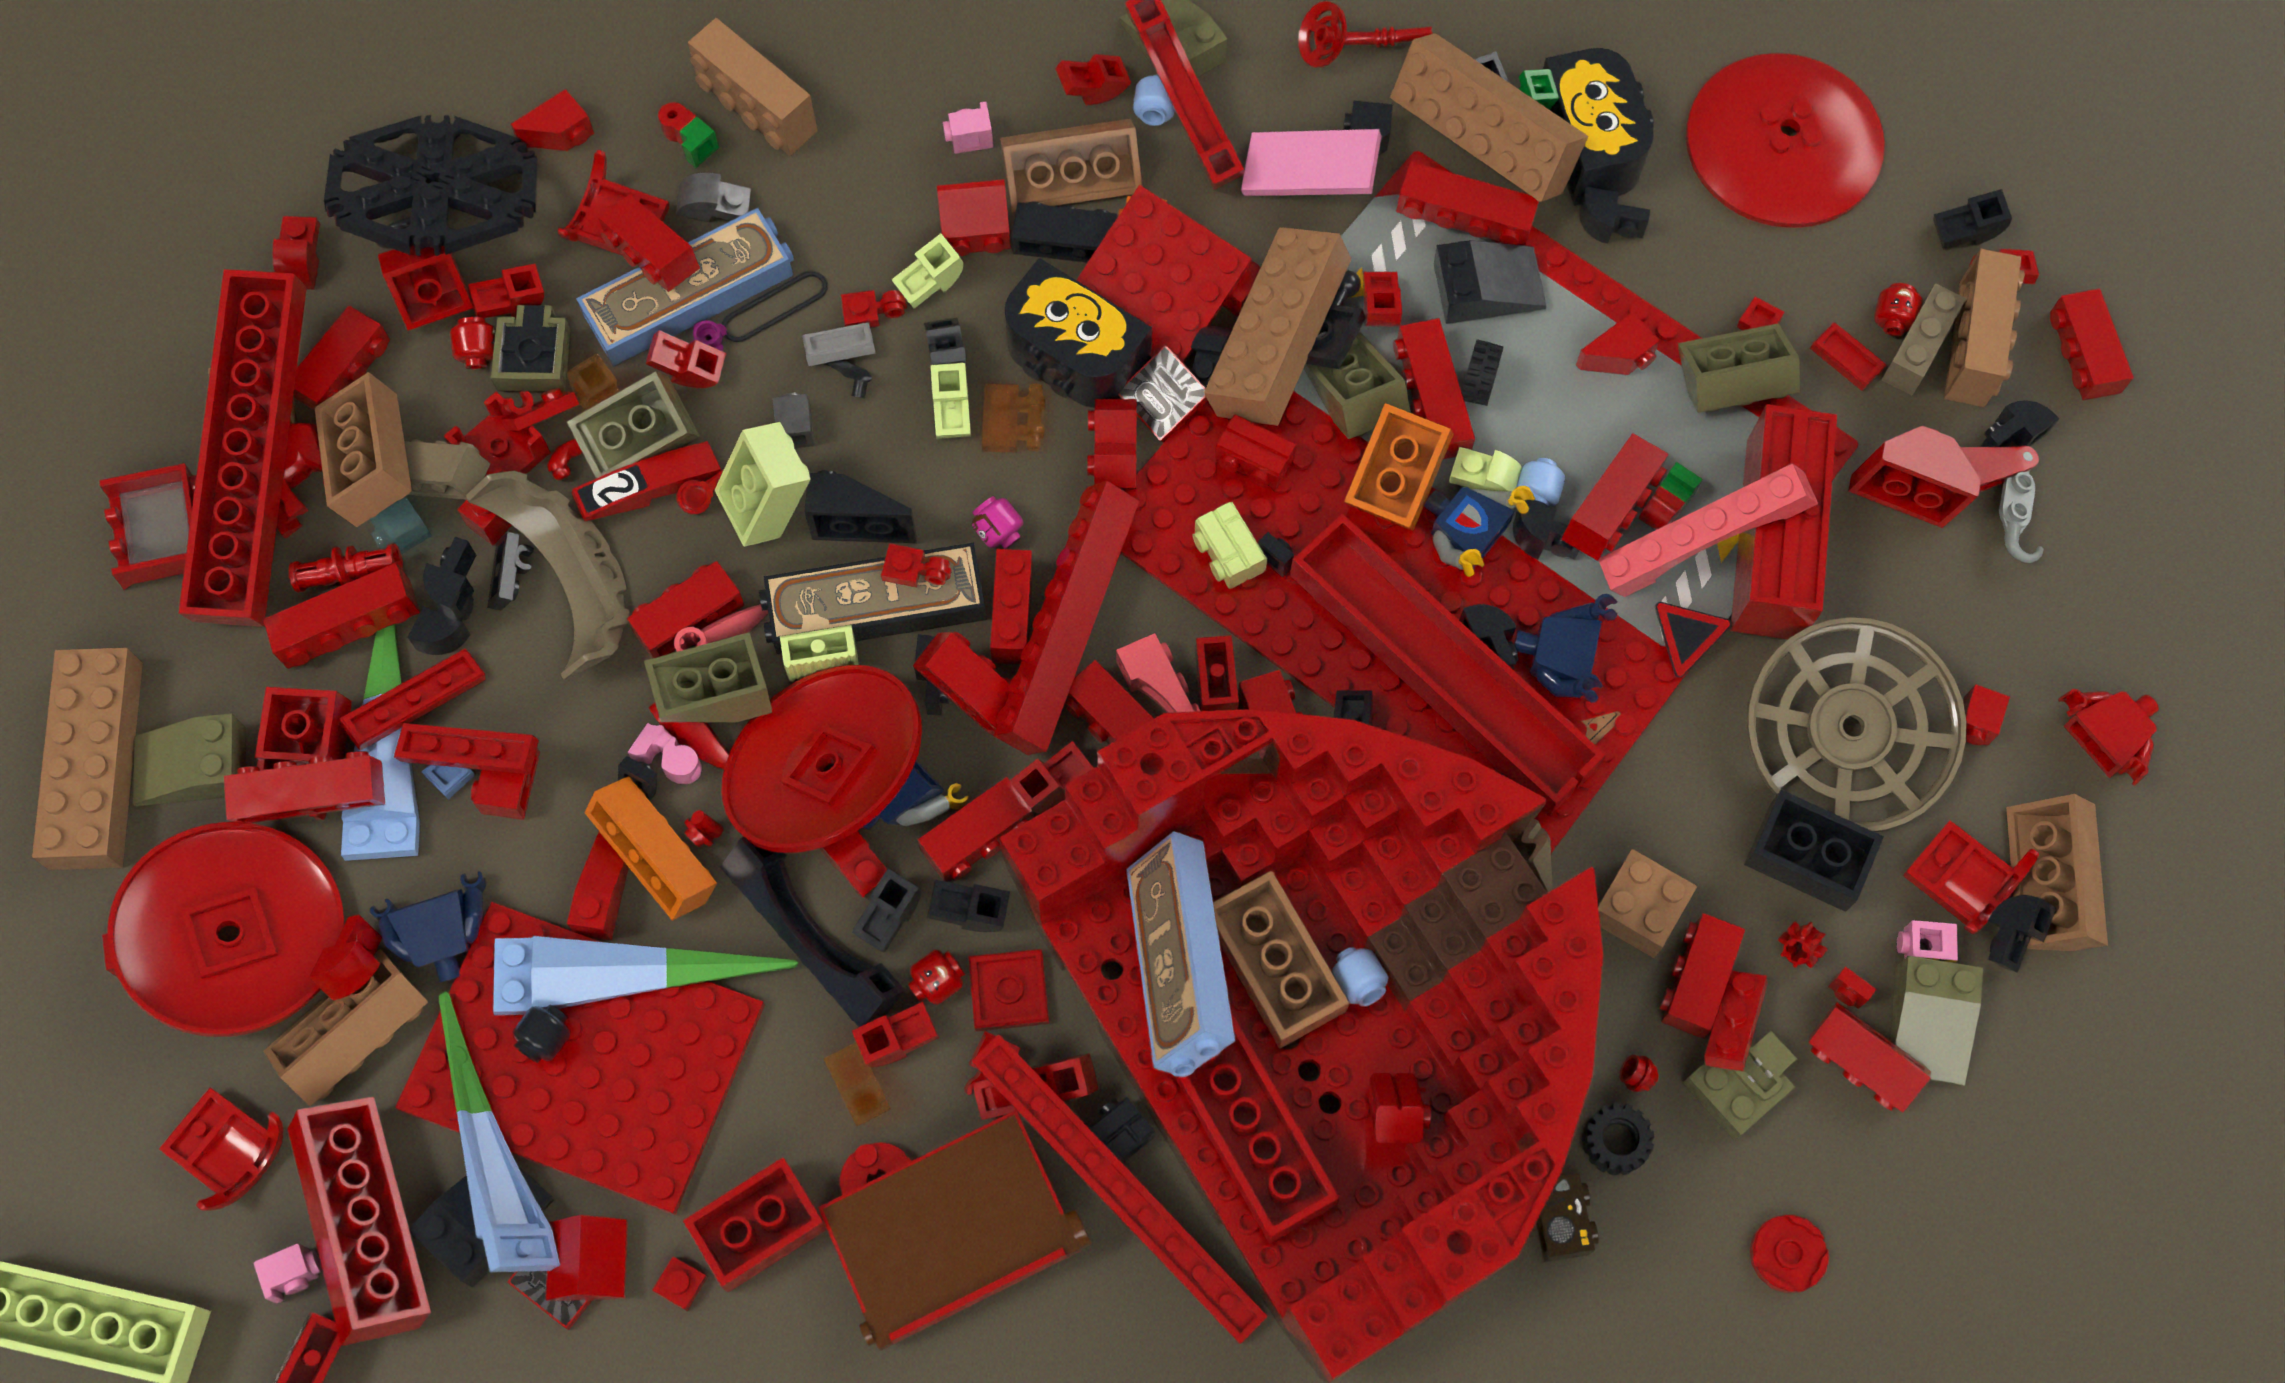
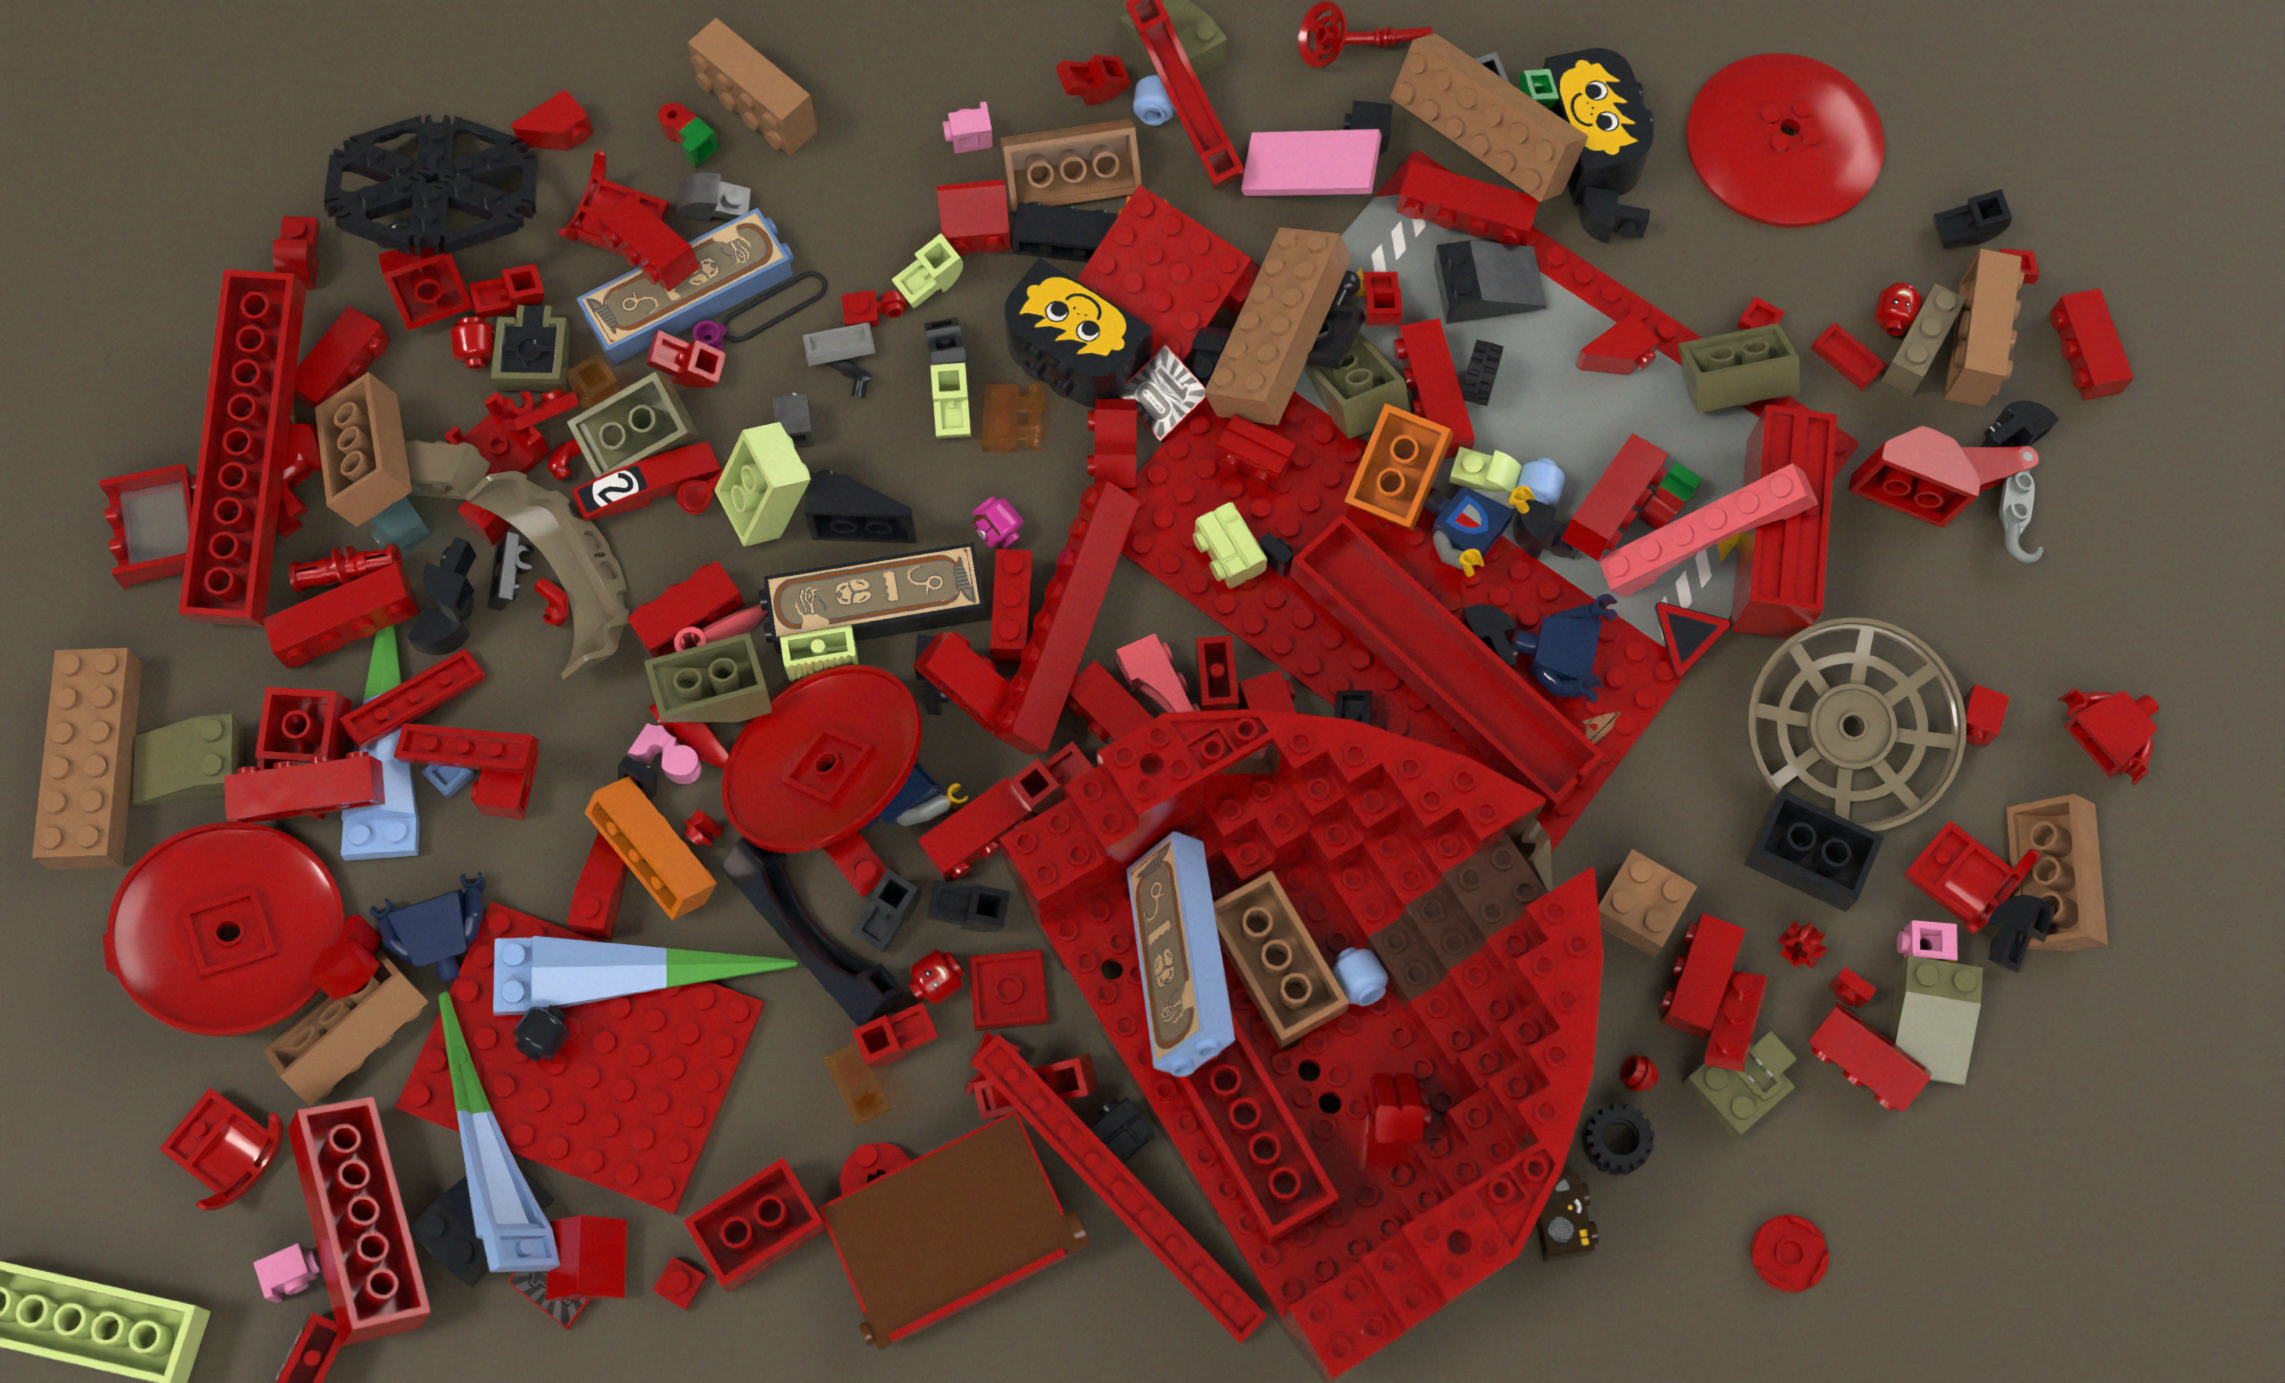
(557, 600): none -> red arm
(905, 565): red plate -> none

